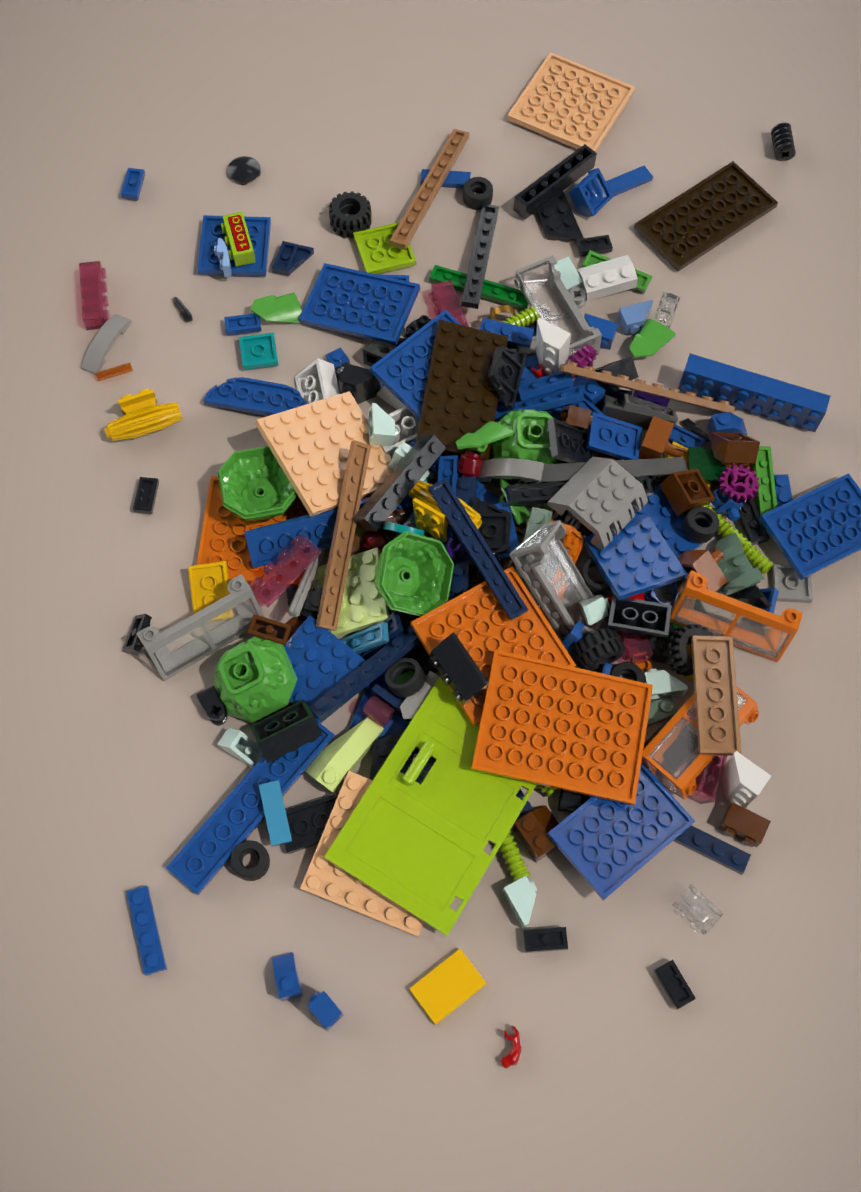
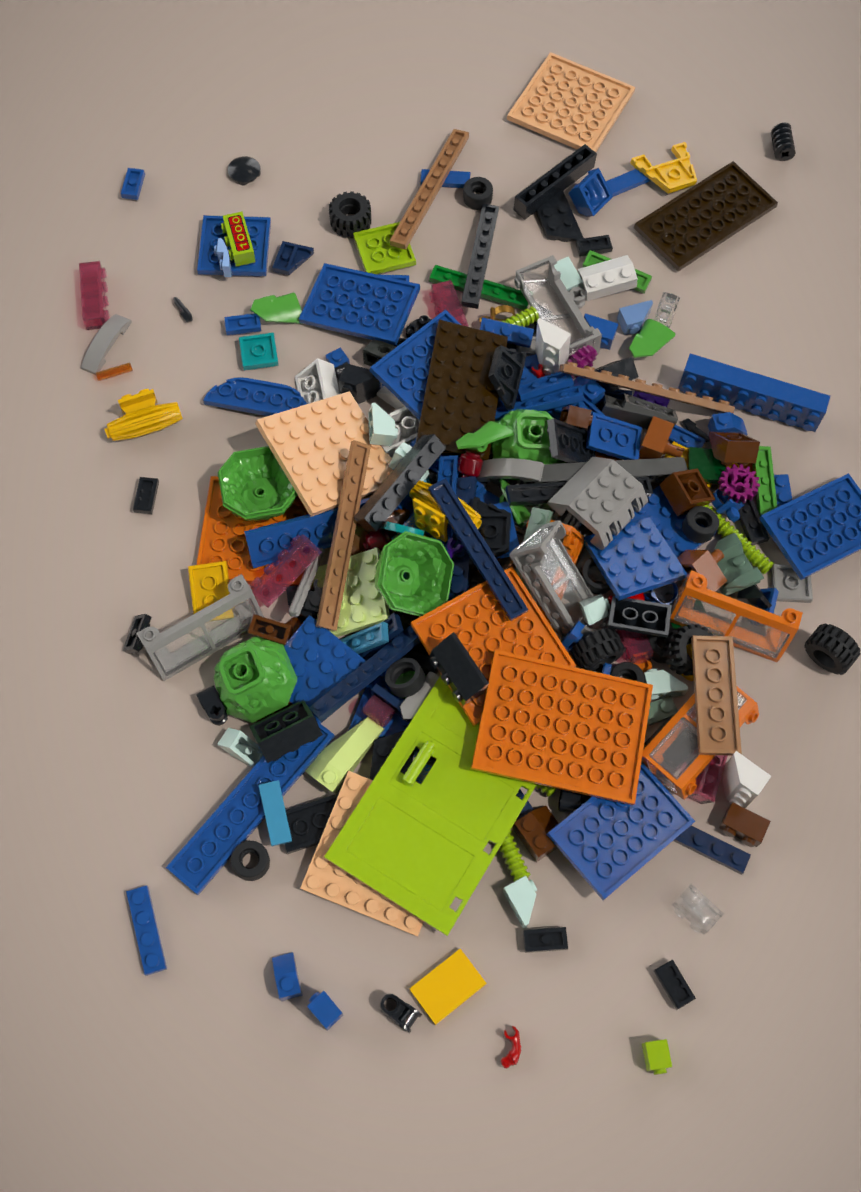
(401, 1012): none -> black piece
(657, 1056): none -> lime brick
(669, 175): none -> yellow wing
(832, 649): none -> black tyre

